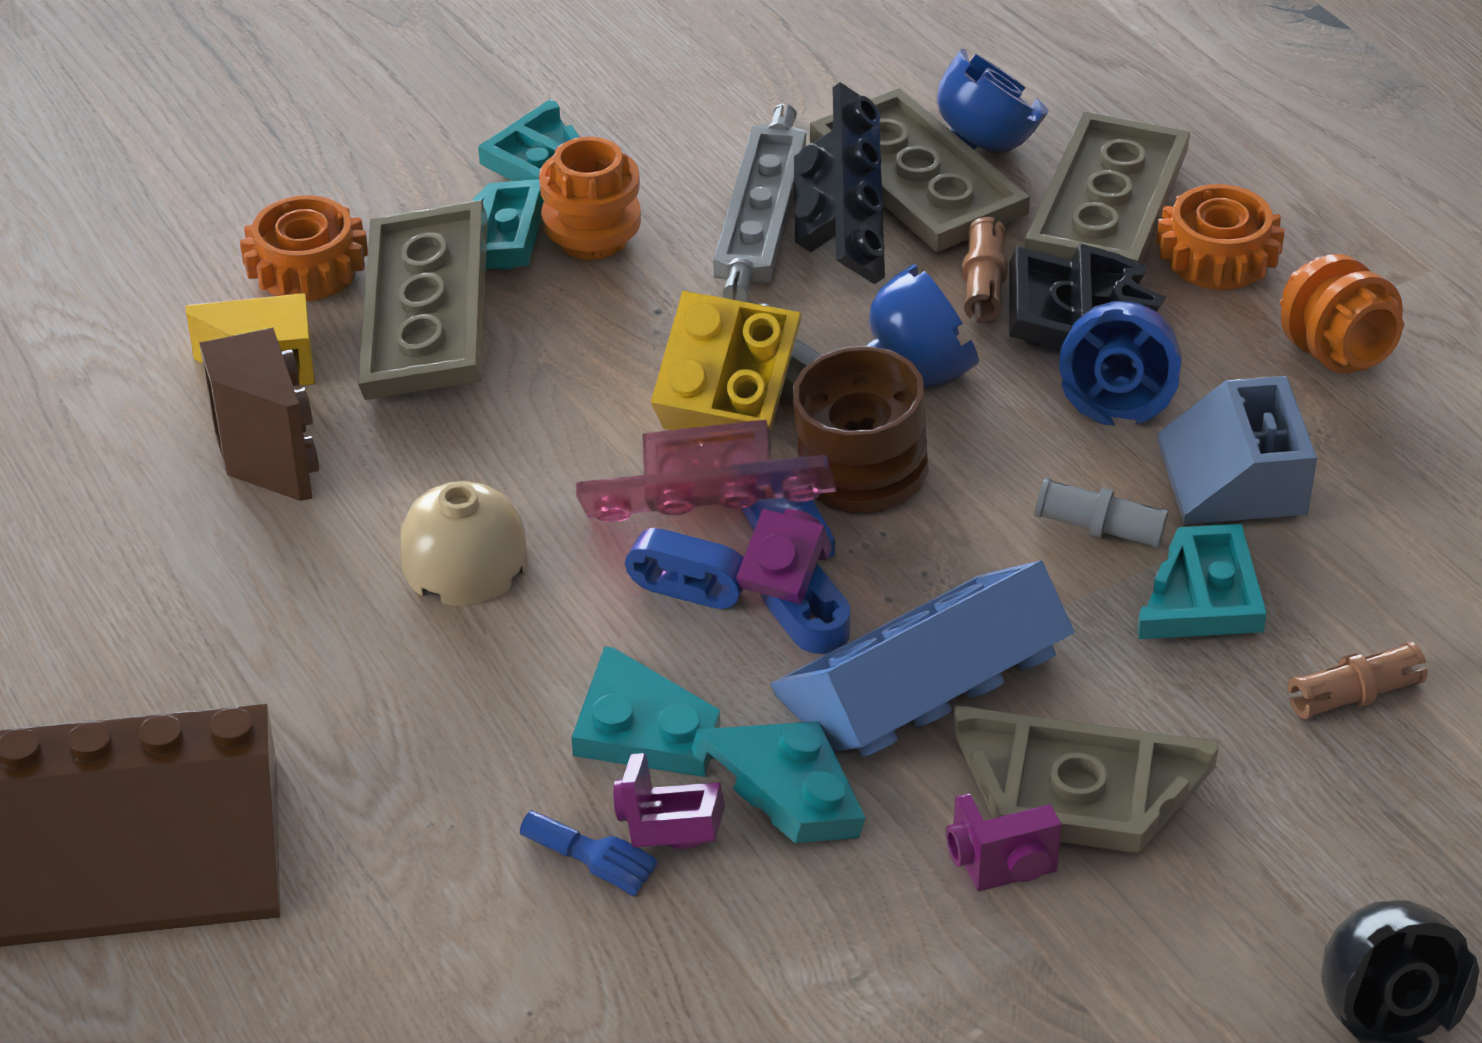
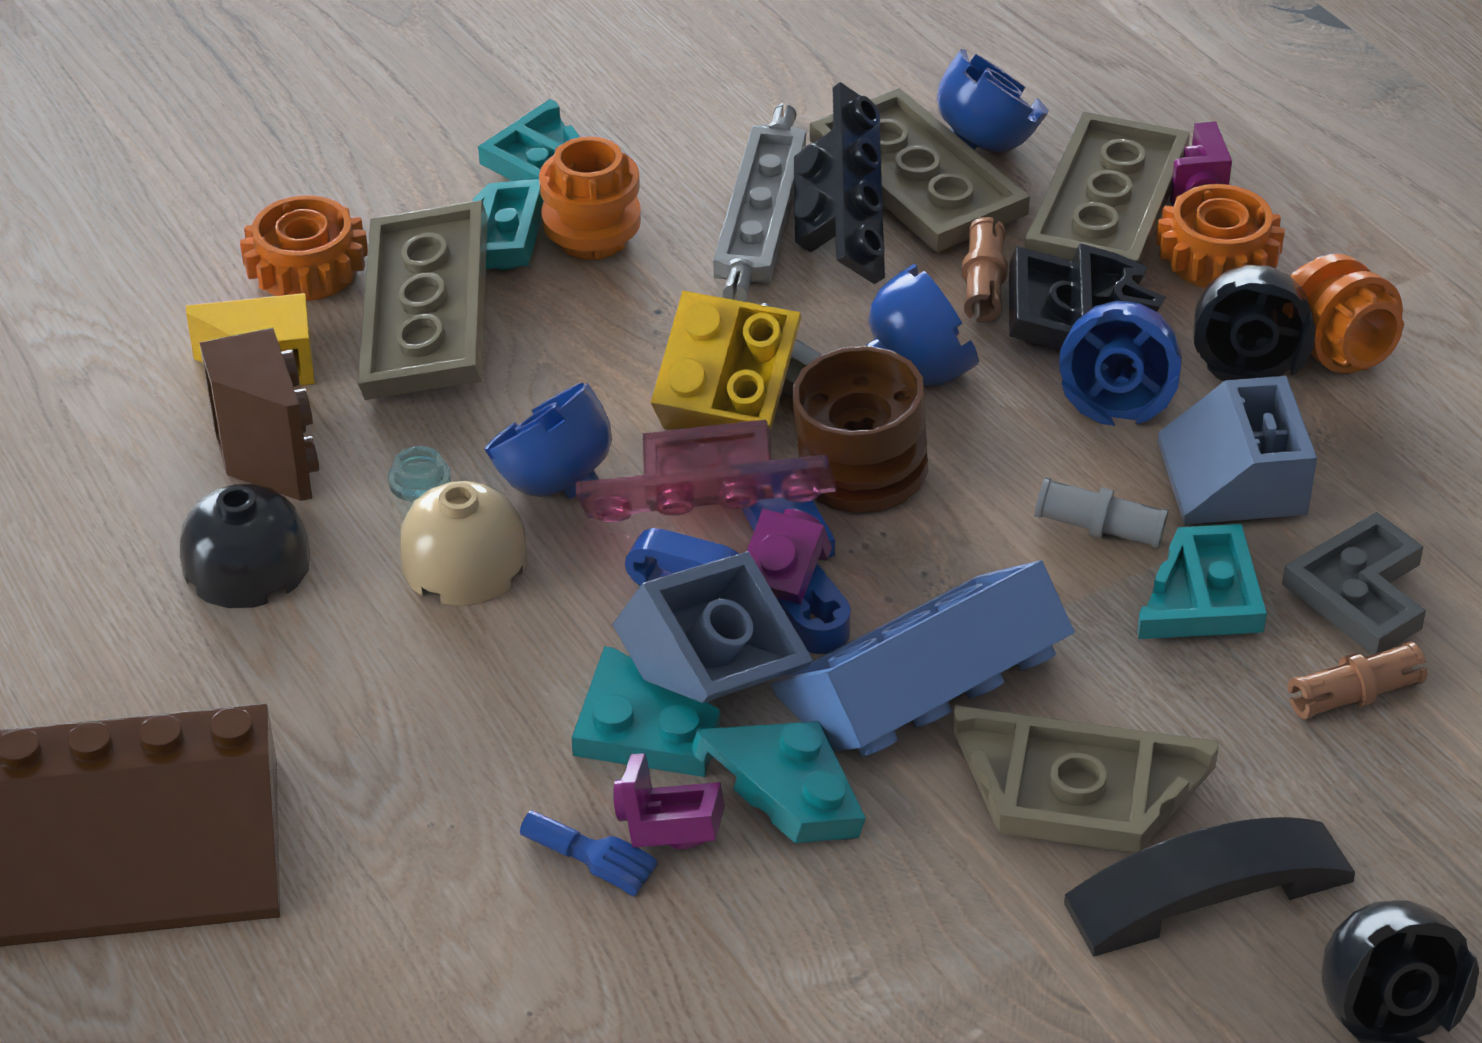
(243, 546): none -> black cylinder
(416, 472): none -> clear light blue plate
(555, 444): none -> blue cylinder
(710, 630): none -> sand blue slope
(1004, 847): magenta bracket -> none
(1202, 869): none -> black slope
(1203, 162): none -> magenta bracket
(1243, 326): none -> black cylinder
(1352, 585): none -> dark grey plate

